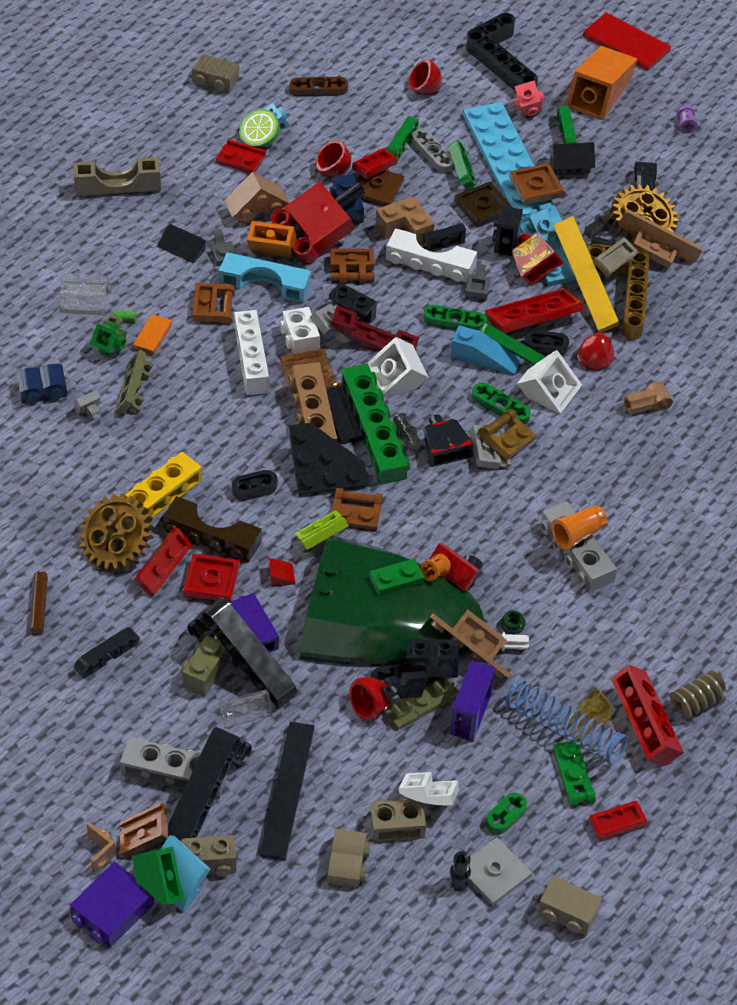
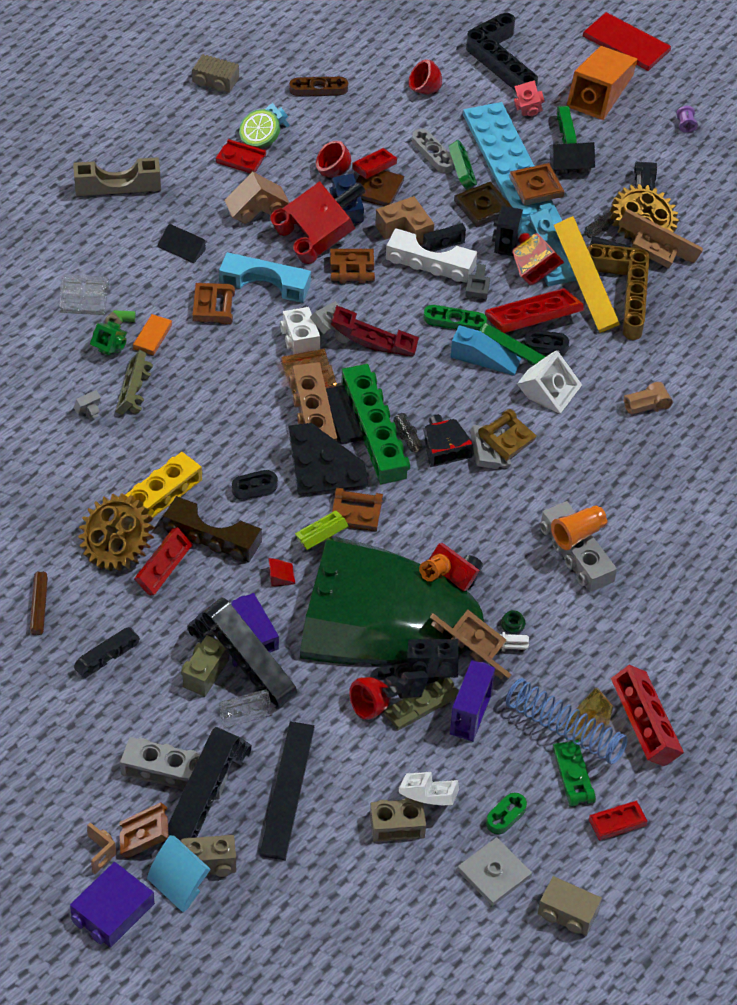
(42, 383): dark blue brick -> none
(159, 875): green slope -> none
(211, 578): red plate -> none
(221, 247): dark grey plate -> none
(251, 352): white brick -> none
(271, 239): orange brick -> none
(347, 858): dark tan brick -> none
(354, 301): black bracket -> none
(396, 577): green plate -> none
(397, 368): white slope -> none
(403, 136): green beam -> none
(460, 871): black pin -> none
(498, 396): green beam -> none
(596, 352): red hat -> none
(615, 257): dark tan tile -> none
(698, 694): dark tan piece -> none

